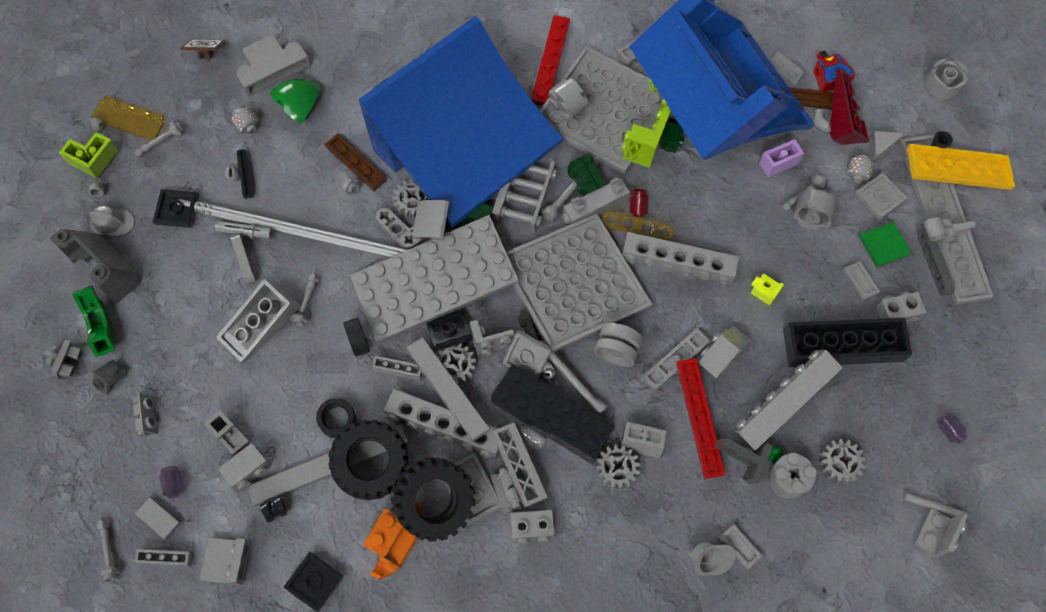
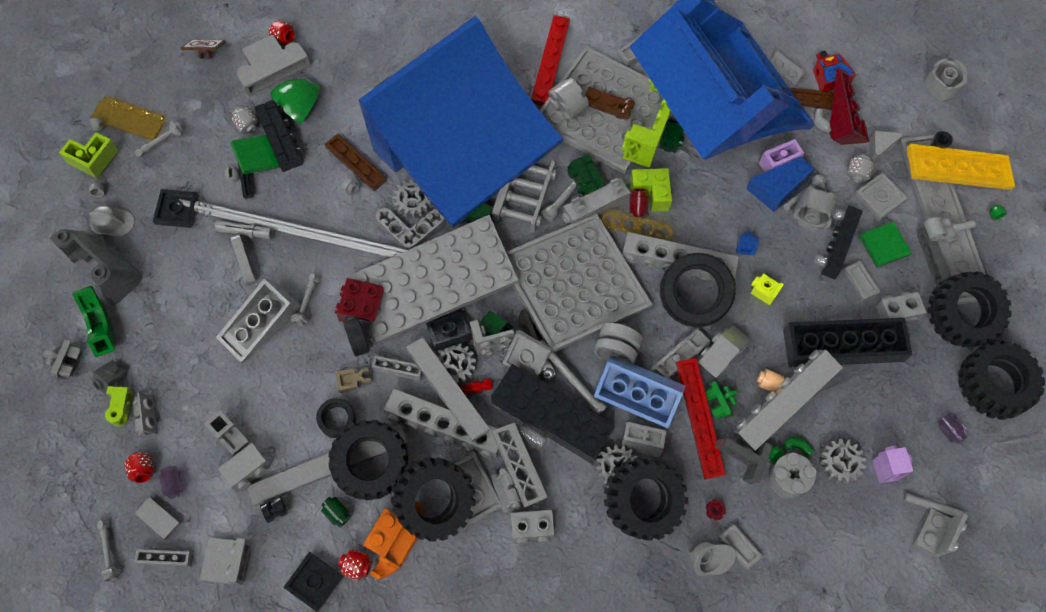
(119, 405): none -> lime leg
(139, 467): none -> red head
(254, 154): none -> green tile
(279, 136): none -> black brick
(282, 32): none -> red head
(336, 511): none -> dark green brick
(349, 379): none -> dark tan plate
(355, 565): none -> red head
(359, 300): none -> dark red bracket
(430, 219): light grey slope -> none
(476, 387): none -> red axle
(494, 324): none -> dark green brick
(609, 103): none -> reddish brown plate
(639, 391): none -> medium blue brick
(657, 186): none -> lime brick
(671, 501): none -> black tyre
(710, 506): none -> dark red plate
(717, 270): none -> black tyre
(723, 409): none -> green hips
(747, 244): none -> blue tile
(769, 380): none -> light nougat brick
(780, 183): none -> blue wedge
(800, 443): none -> green arm
(842, 240): none -> black piece
(892, 464): none -> lavender brick
(992, 302): none -> black tyre
(997, 212): none -> green hinge
(1017, 363): none -> black tyre

